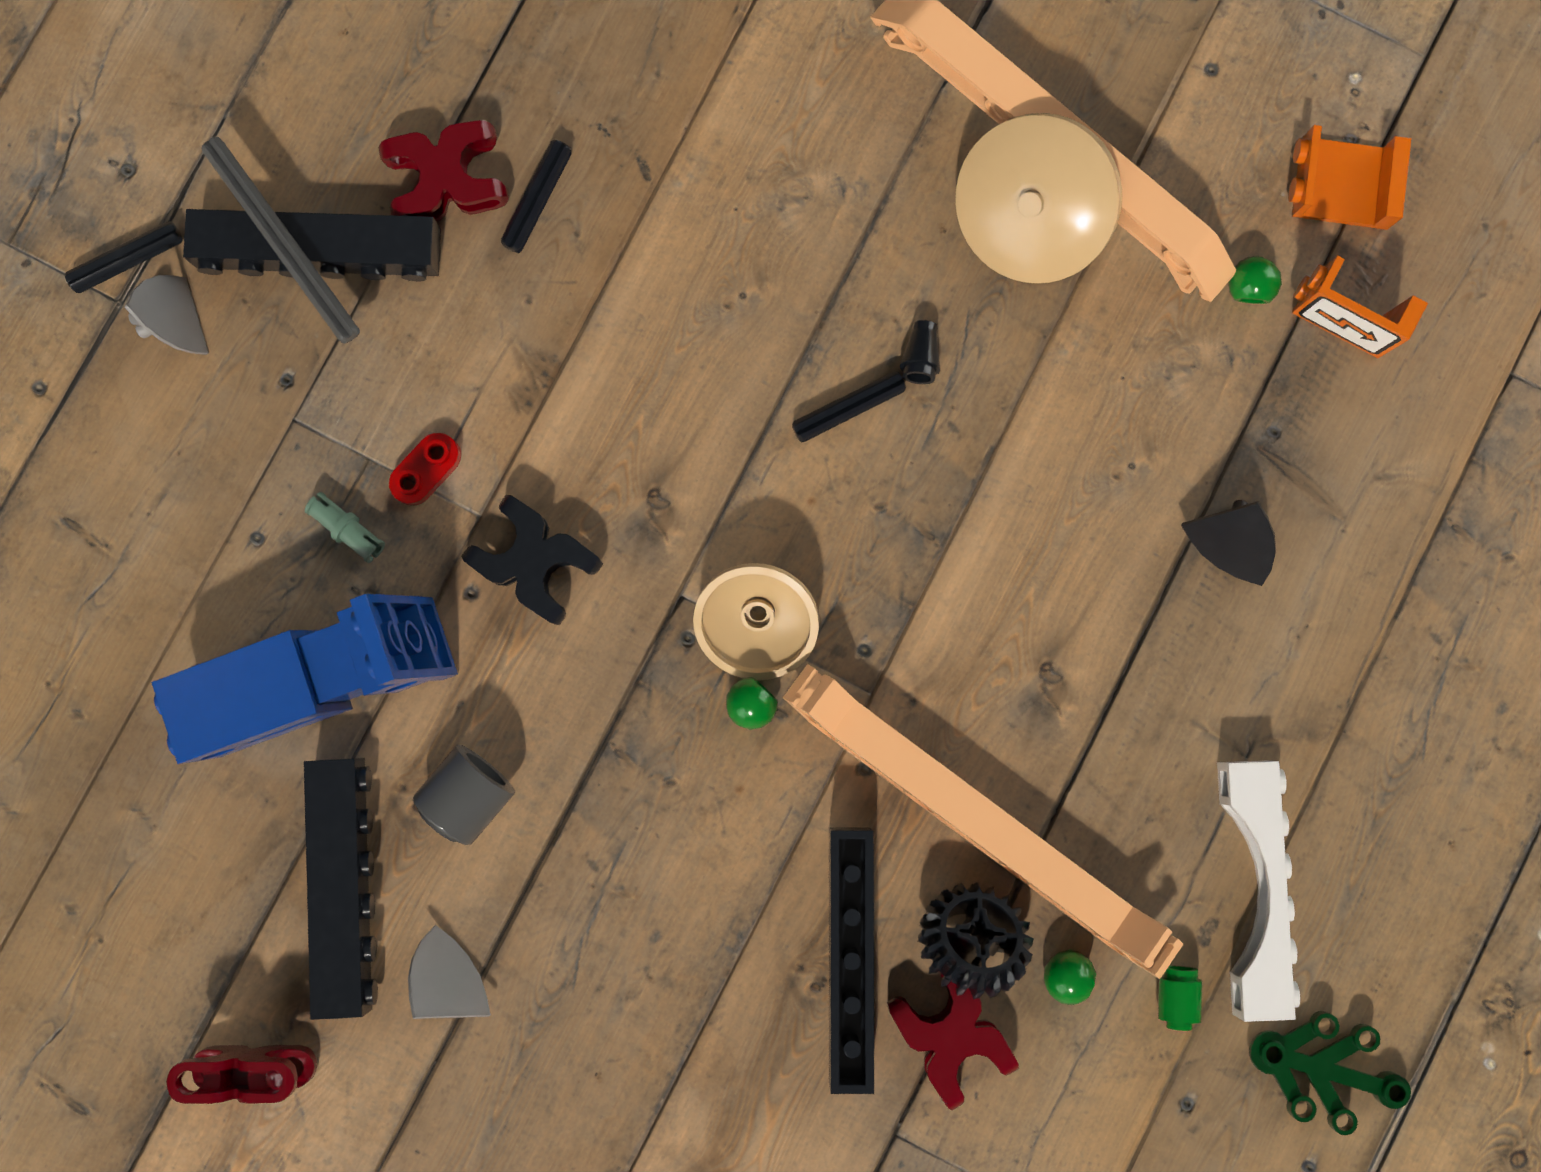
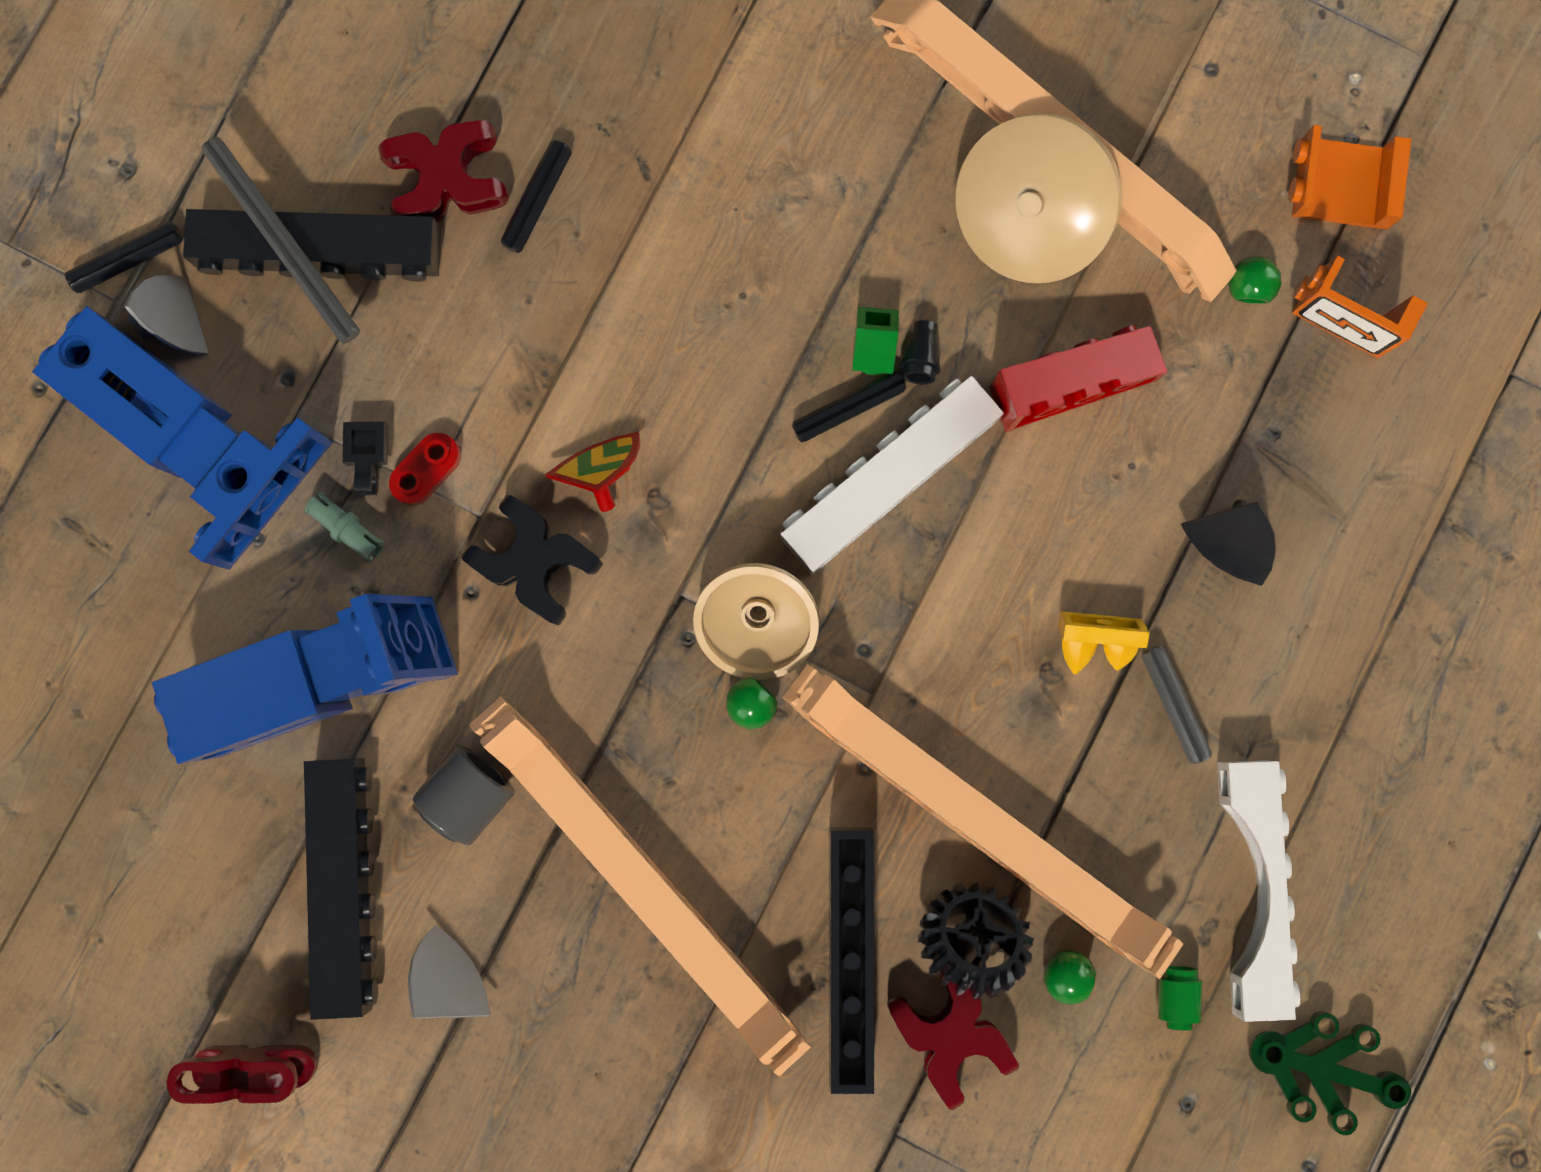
(180, 432): none -> blue brick
(364, 447): none -> black plate
(599, 467): none -> shield
(641, 885): none -> light nougat piece
(875, 340): none -> green brick
(891, 474): none -> white brick
(1077, 376): none -> red wedge
(1084, 632): none -> yellow tile
(1176, 705): none -> dark grey axle

